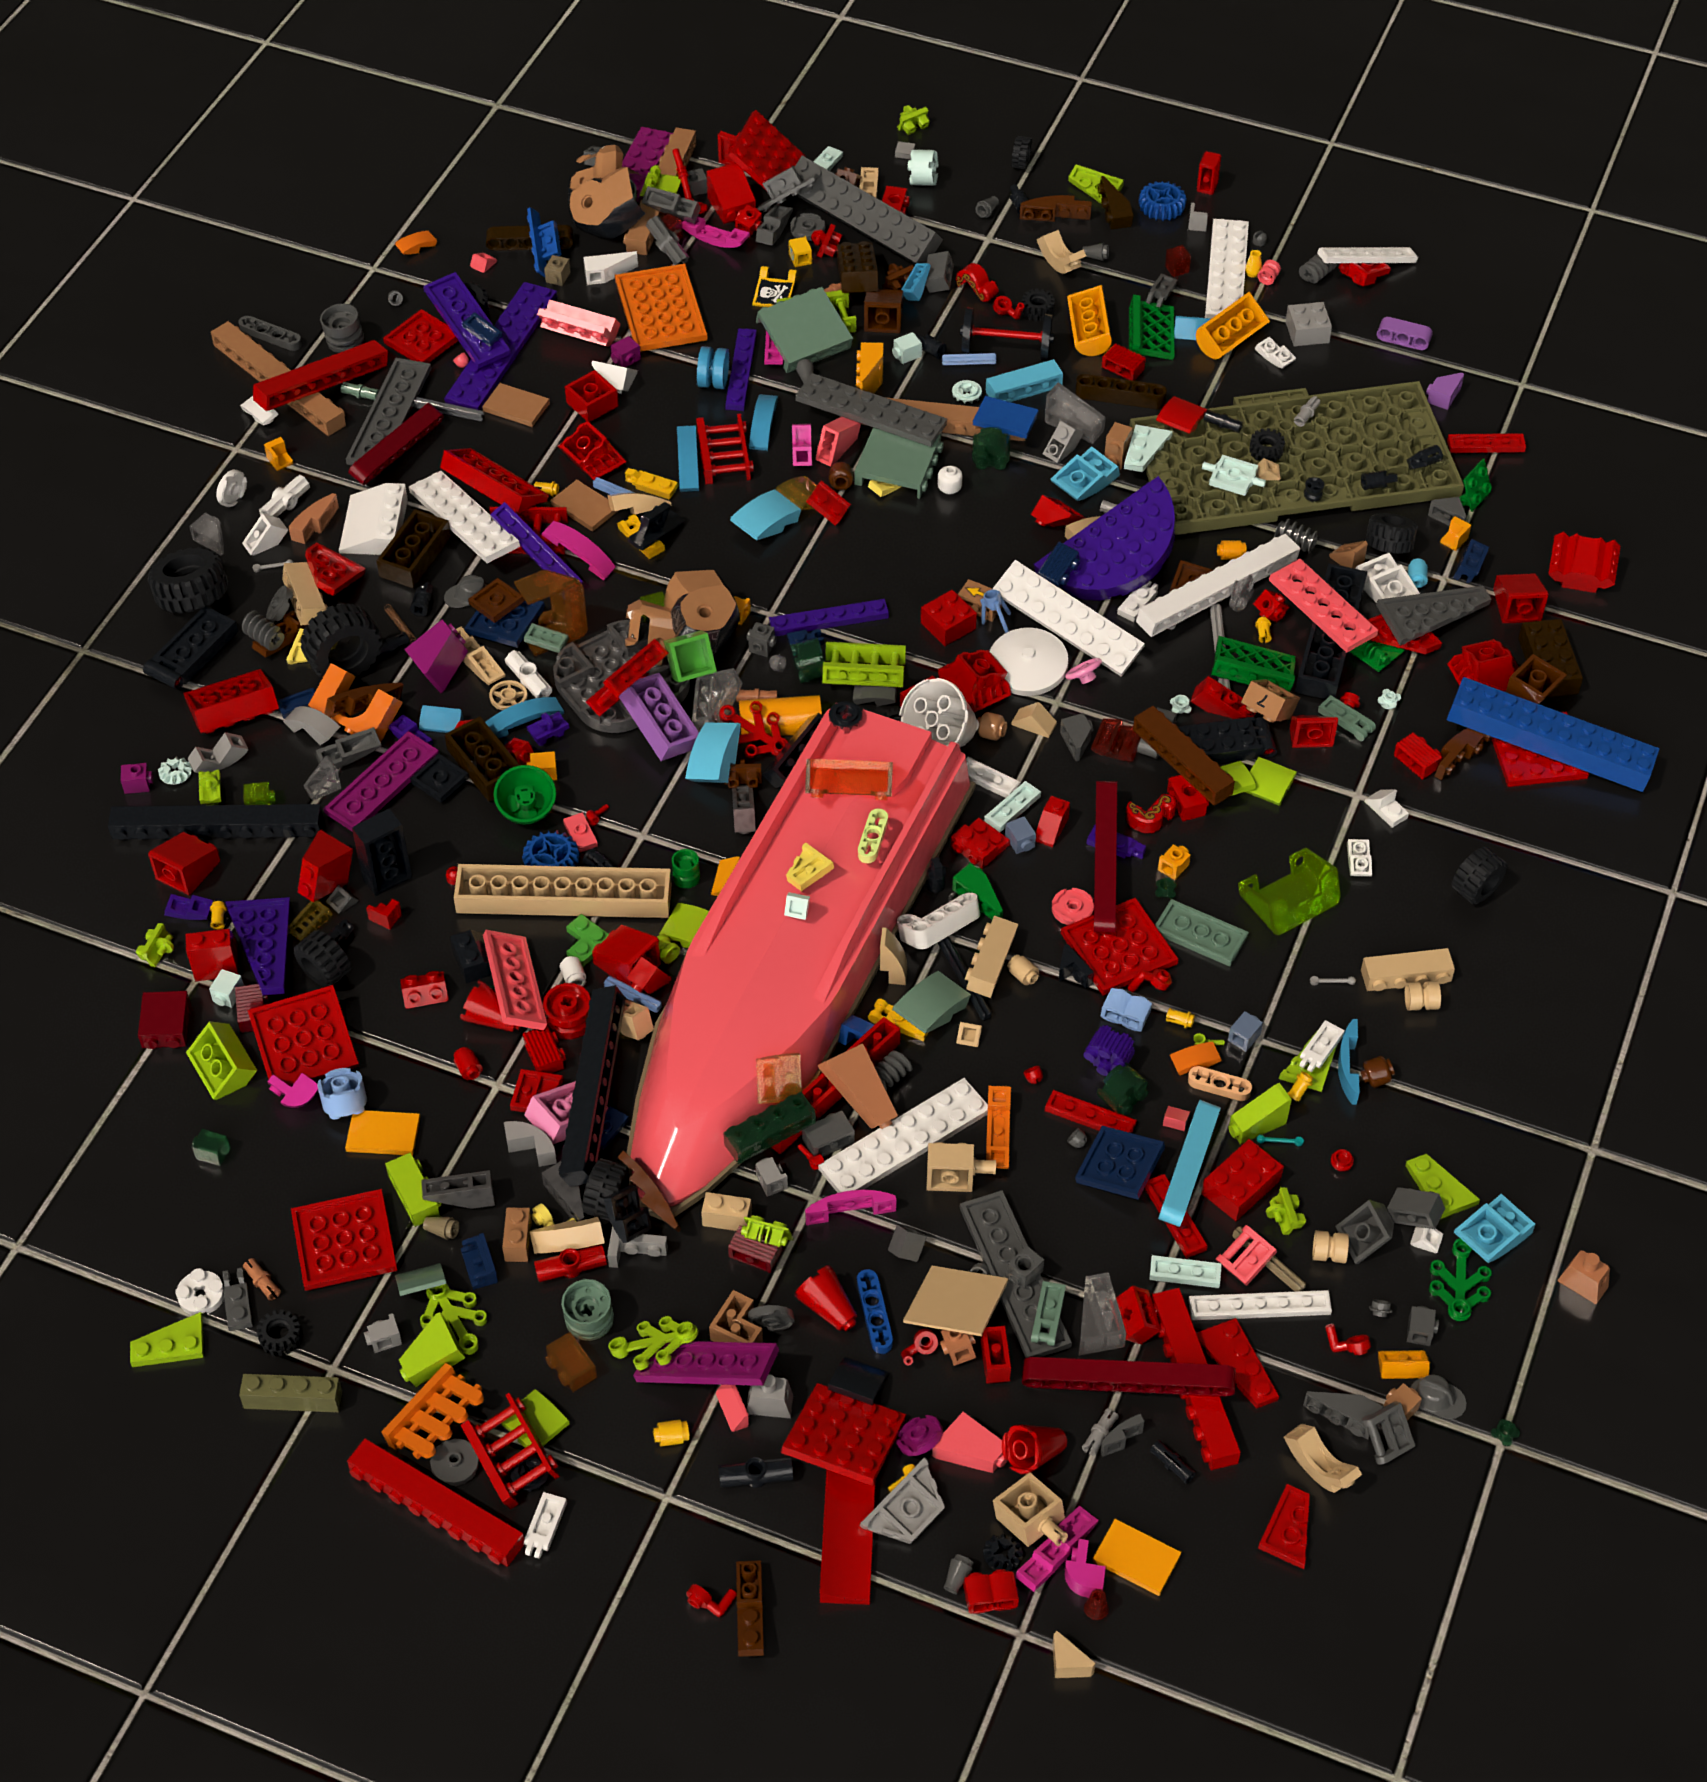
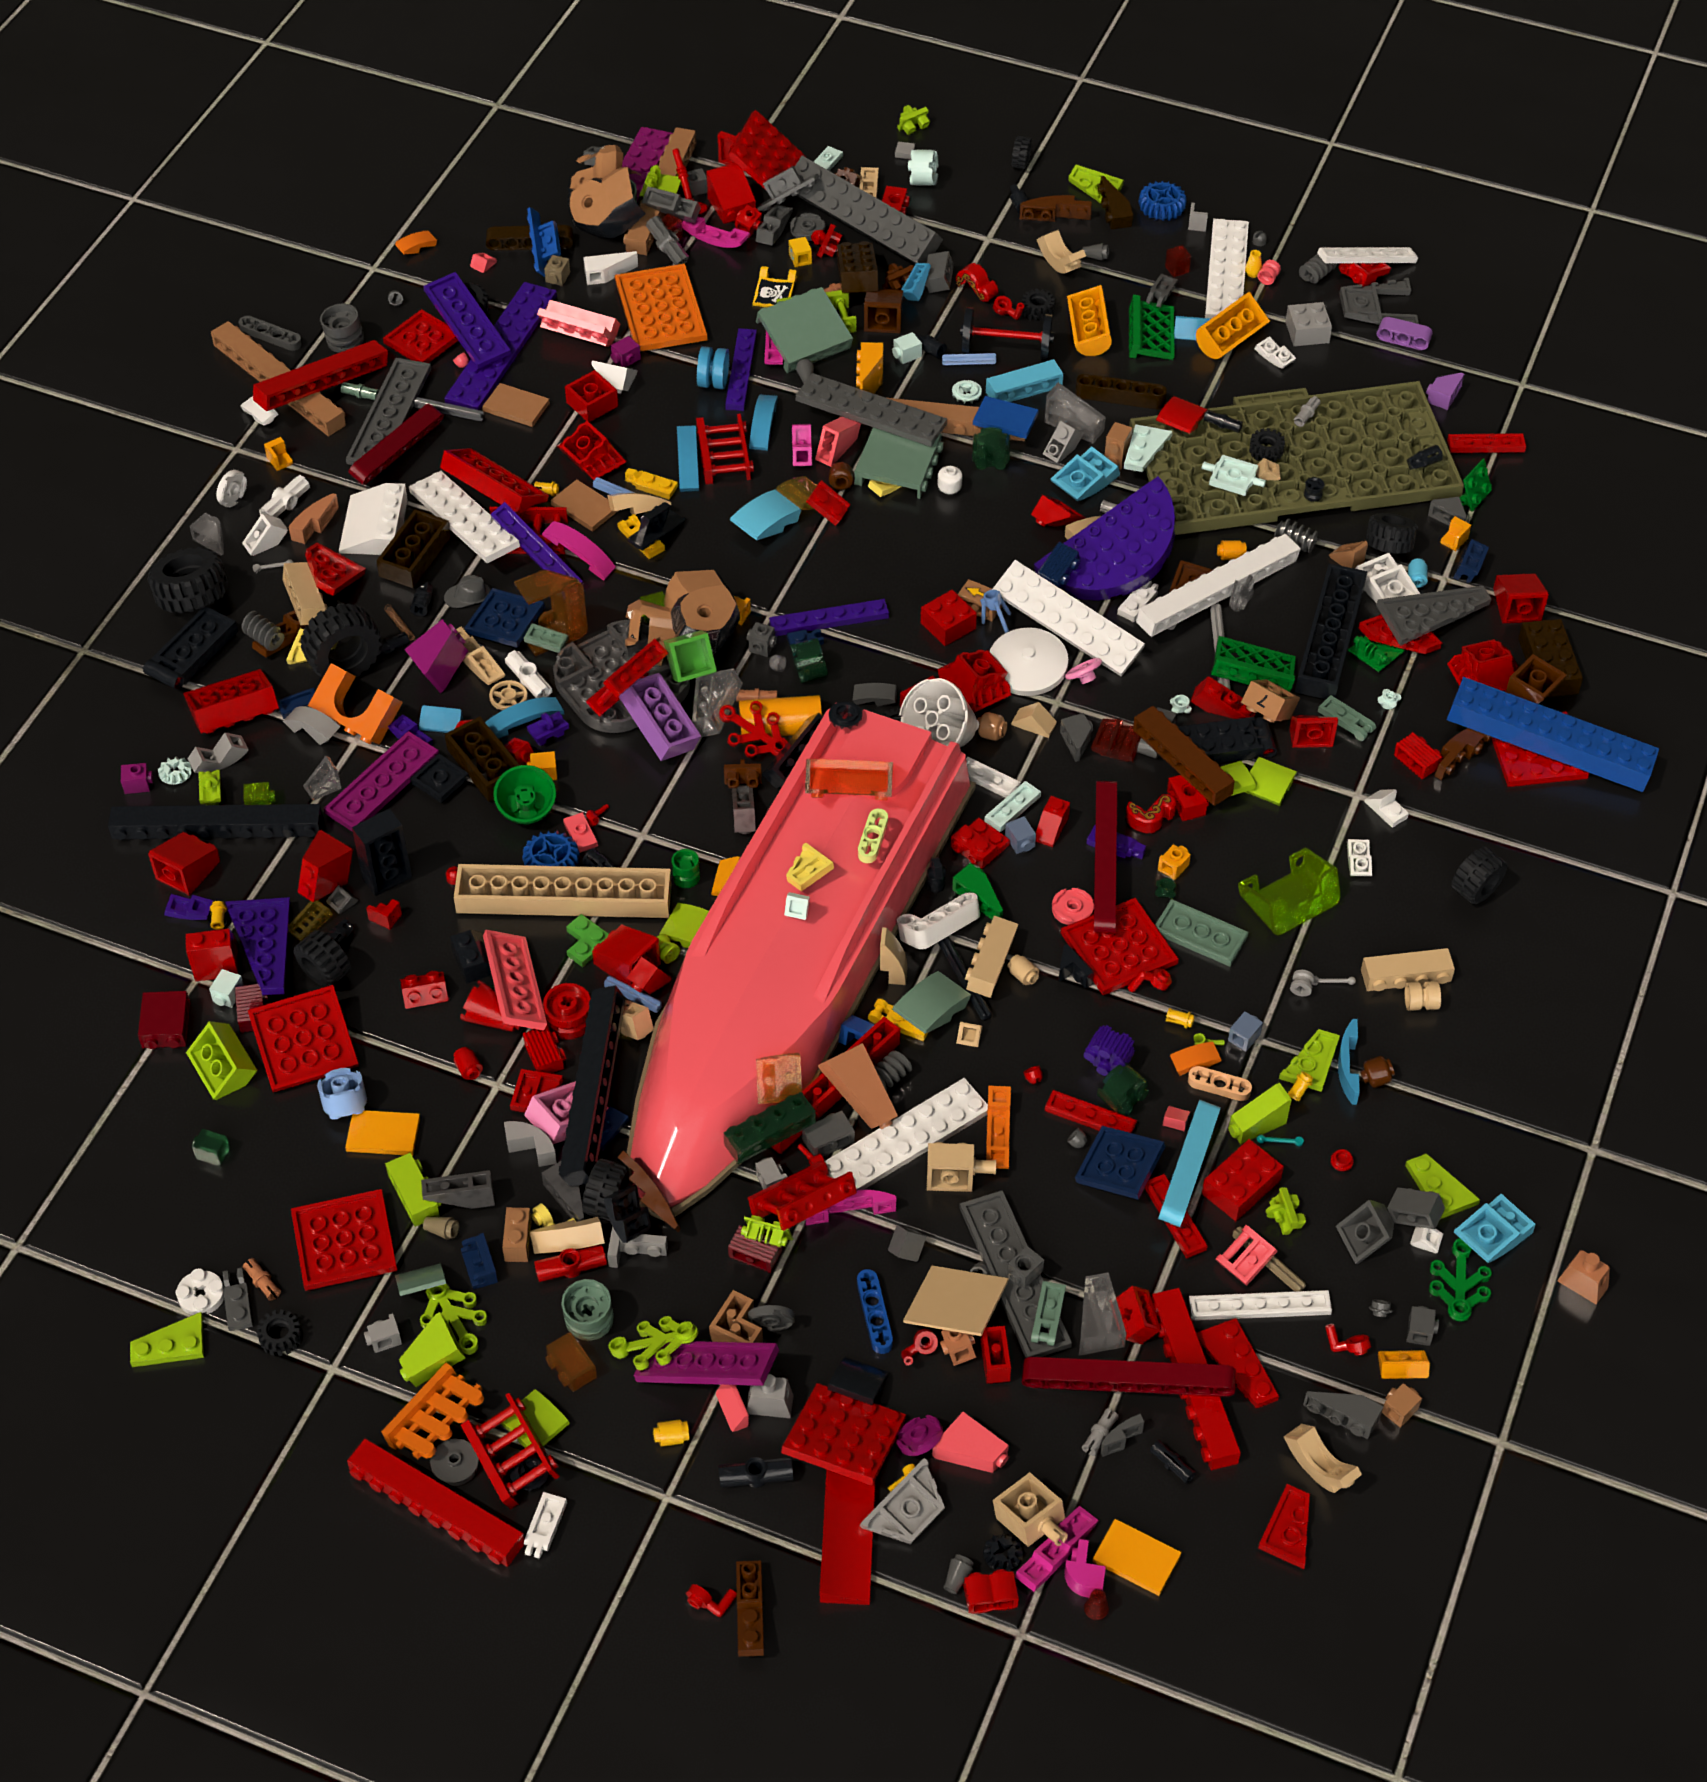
(157, 944): lime hips -> none
(279, 604): dark grey plate -> none
(290, 1393): olive brick -> none
(297, 1095): dark pink brick -> none
(350, 748): dark grey slope -> none
(359, 698): reddish brown slope -> none
(482, 329): dark blue tile -> none
(496, 600): reddish brown plate -> none
(573, 971): white brick -> none
(713, 753): medium azure slope -> none
(725, 1211): tan brick -> none
(802, 1195): none -> red fence
(828, 1299): red cone -> none
(864, 674): lime fence -> none
(985, 207): dark grey cone -> none
(1032, 1446): red cone -> none
(1069, 1660): tan slope -> none
(1123, 362): red brick -> none
(1126, 1009): light blue brick -> none
(1185, 1271): light aqua plate -> none
(1208, 173): red brick -> none
(1263, 625): yellow pin -> none
(1271, 605): red brick -> none
(1302, 983): none -> light grey wheel
(1319, 614): coral plate -> none
(1321, 1046): white hinge -> none
(1330, 1246): tan wheel -> none
(1351, 700): red plate -> none
(1363, 302): none -> dark grey wing
(1377, 479): black hinge -> none
(1395, 1431): dark grey plate -> none
(1440, 1397): dark grey piece -> none
(1507, 1426): clear green plate -> none
(1584, 562): red slope -> none

